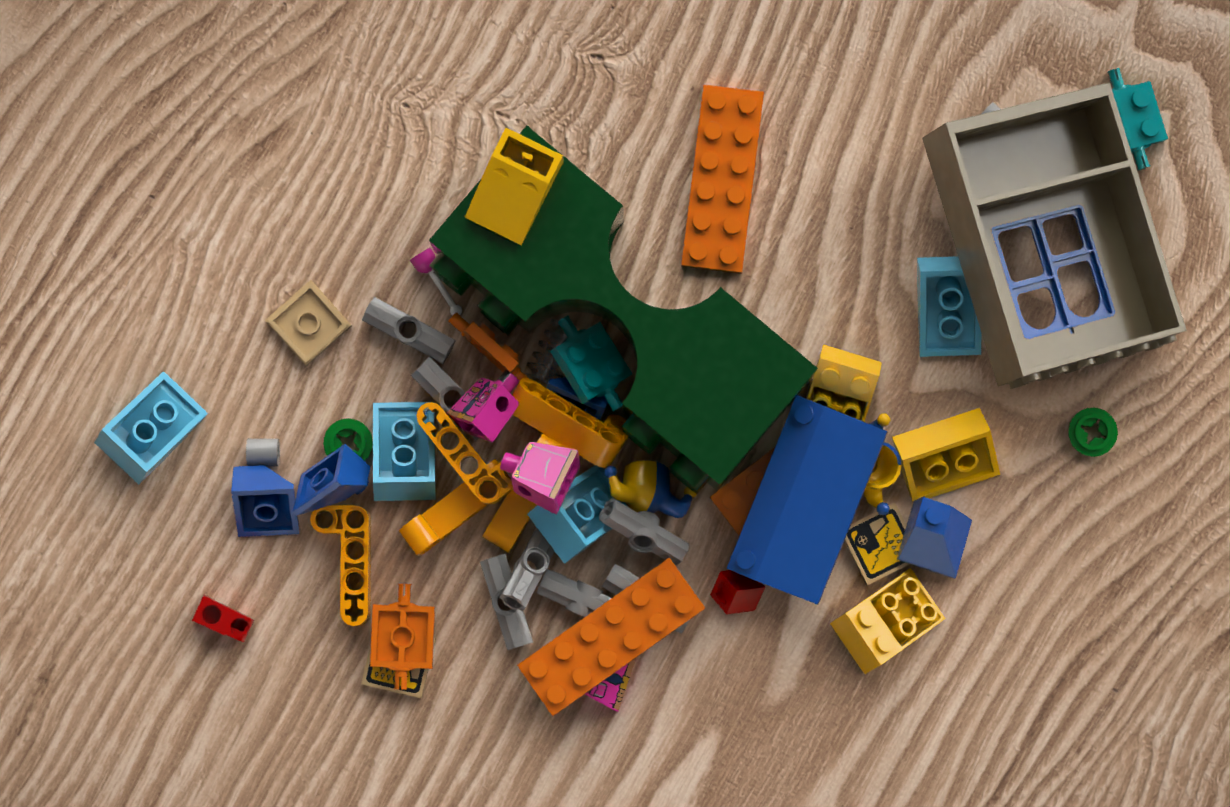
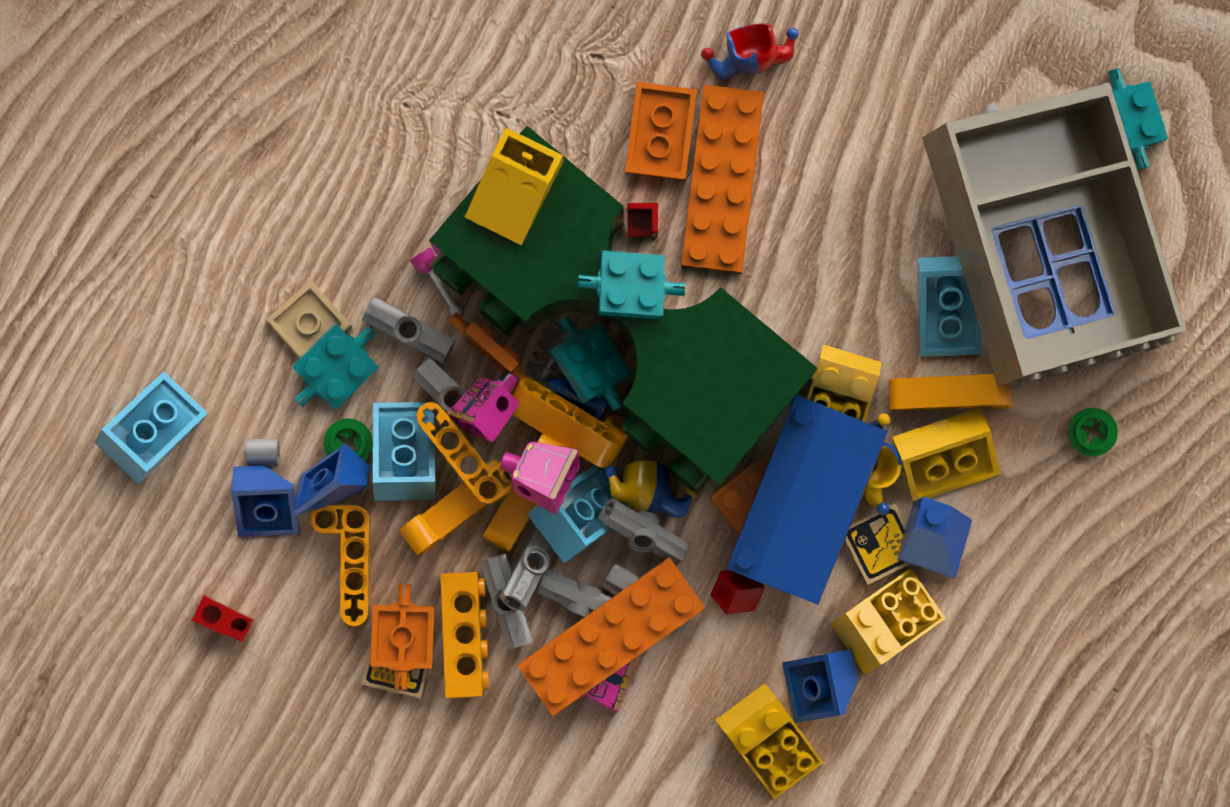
(335, 366): none -> teal plate
(452, 587): none -> light orange brick
(631, 285): none -> teal plate
(642, 220): none -> red panel
(661, 131): none -> orange plate
(751, 51): none -> red piece
(769, 741): none -> yellow slope
(820, 685): none -> blue slope
(949, 393): none -> light orange beam

